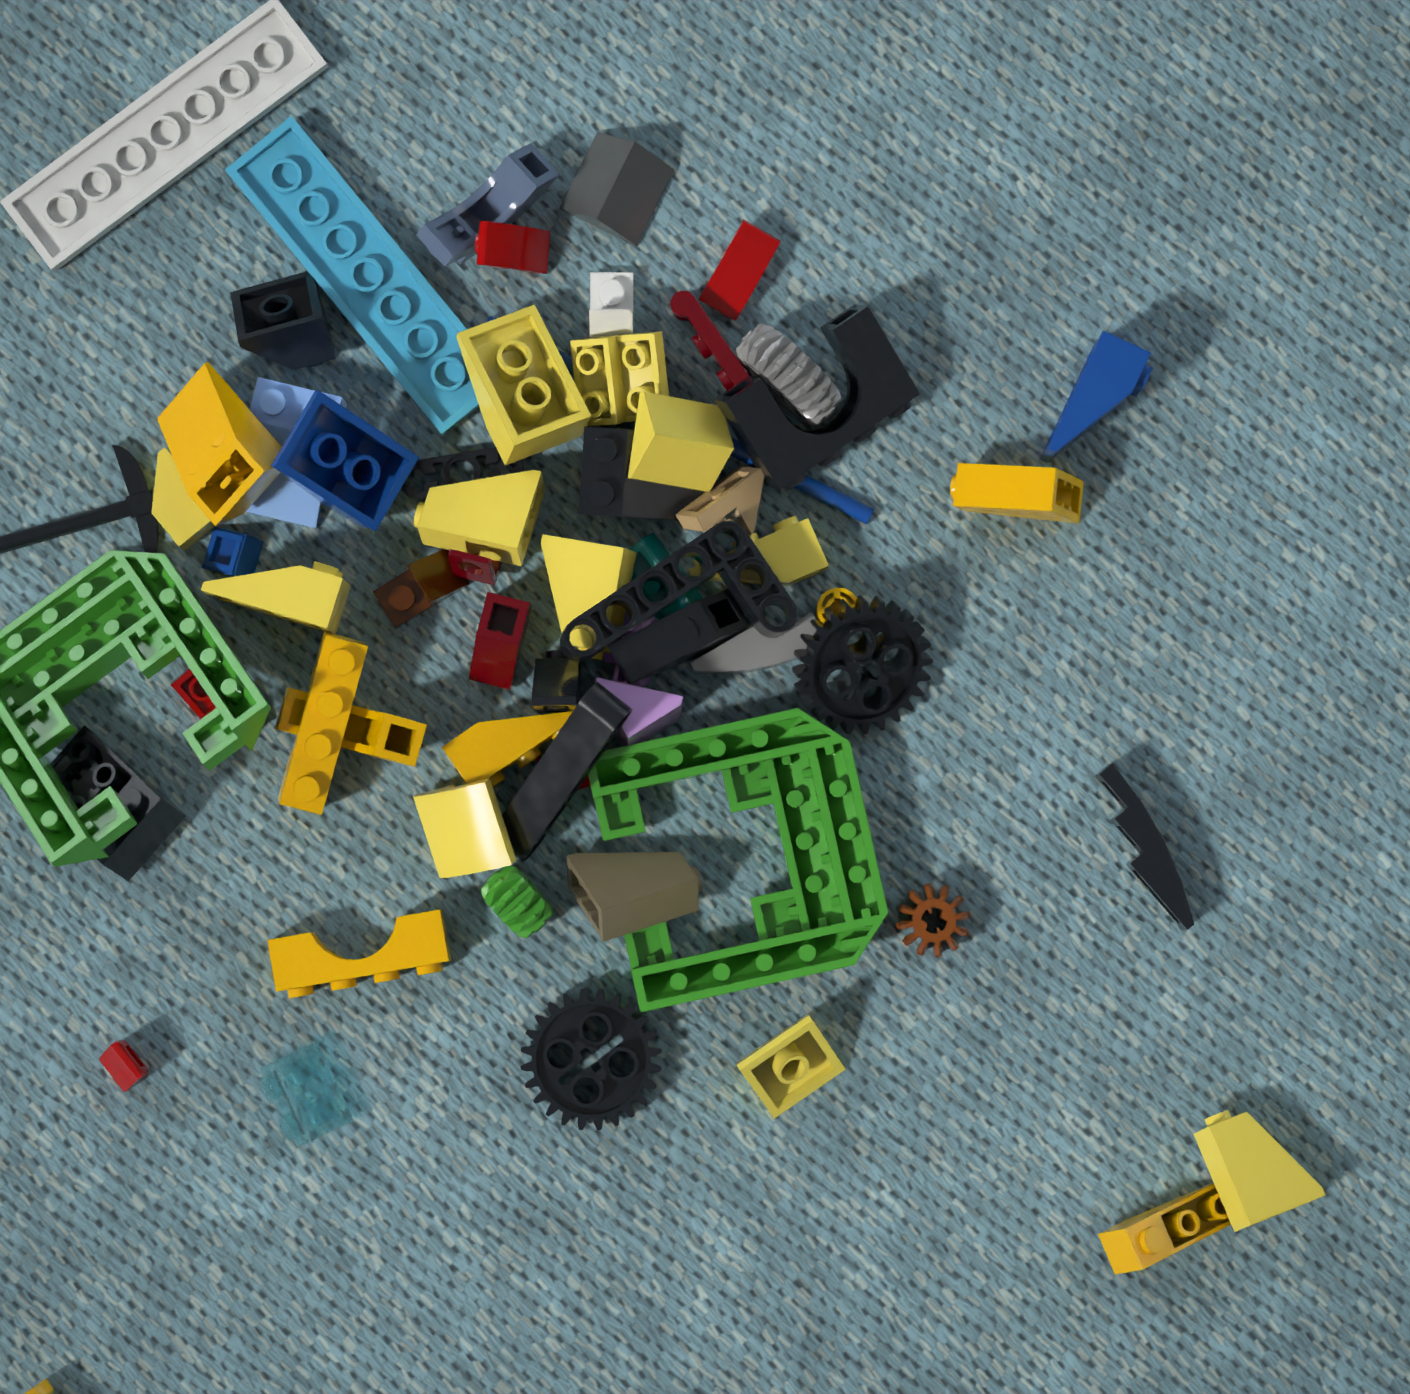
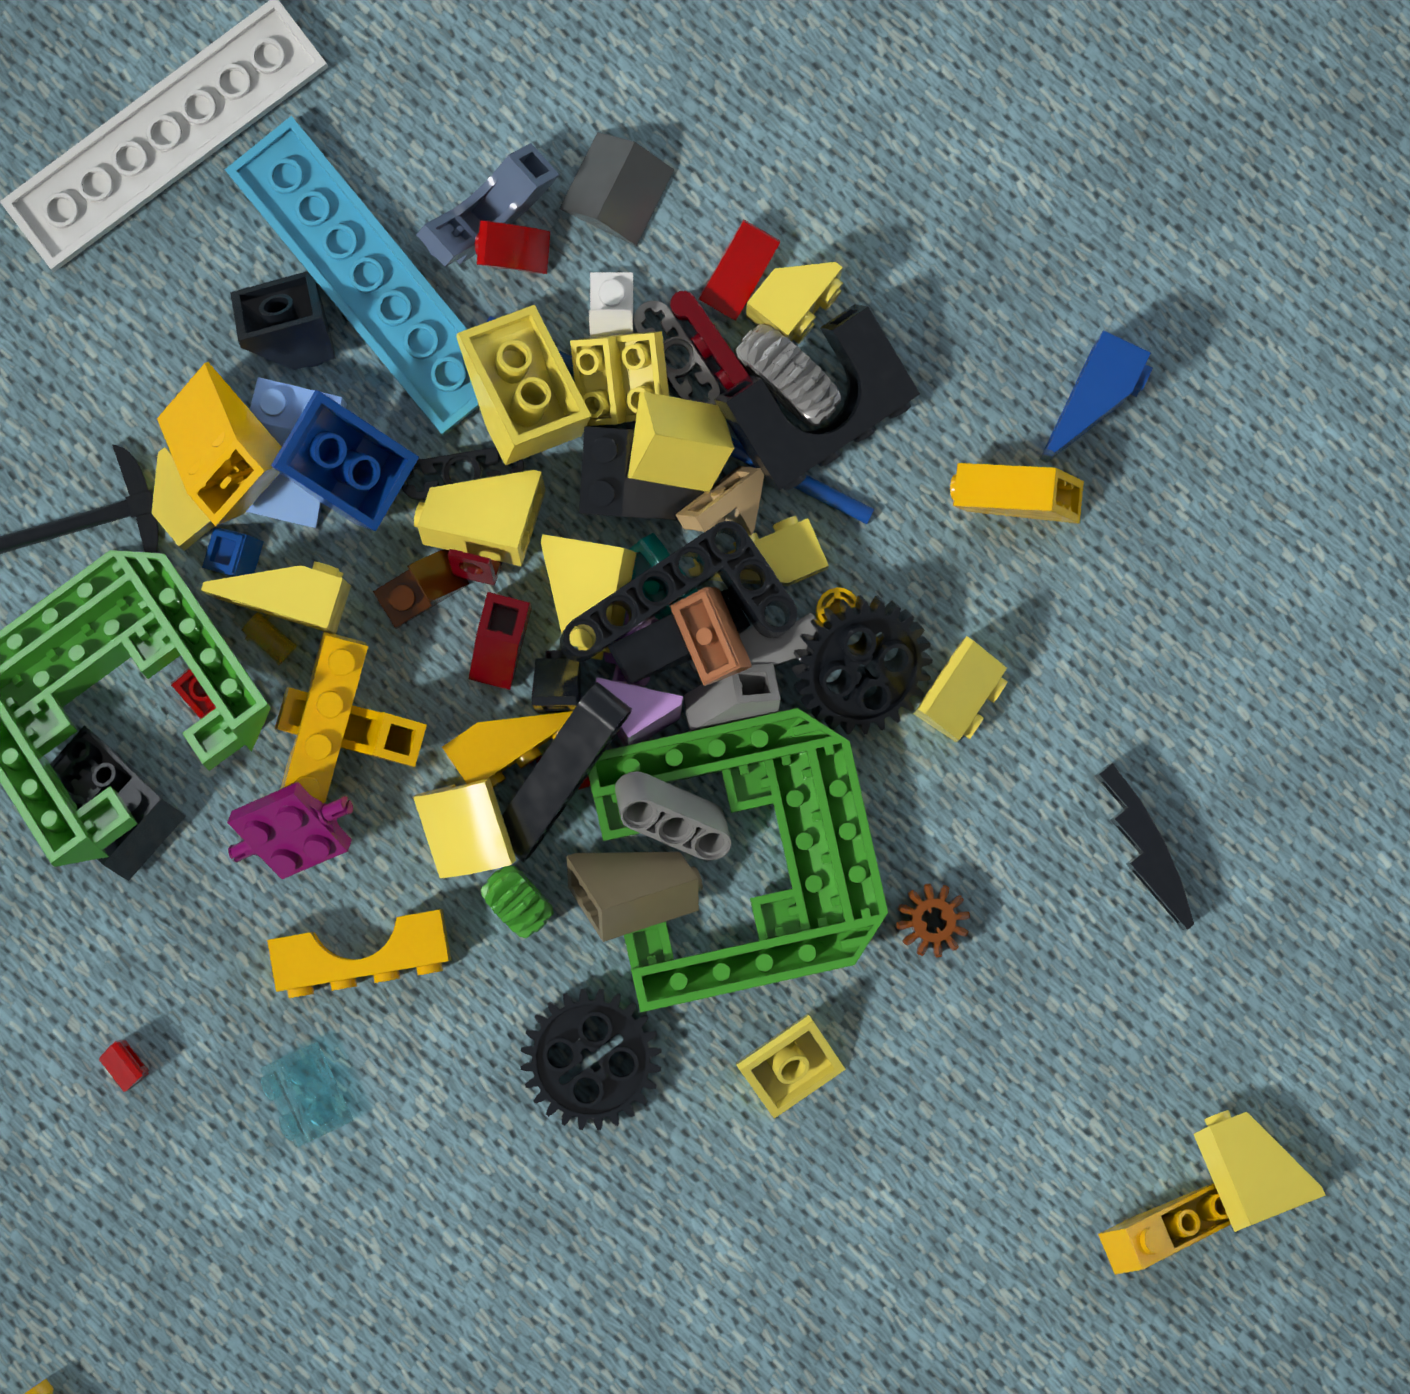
(268, 638): none -> clear yellow pin
(290, 830): none -> magenta plate
(668, 324): none -> light grey beam
(672, 816): none -> light grey beam
(710, 635): none -> nougat slope
(733, 698): none -> light grey slope
(793, 296): none -> light yellow slope
(962, 690): none -> light yellow slope

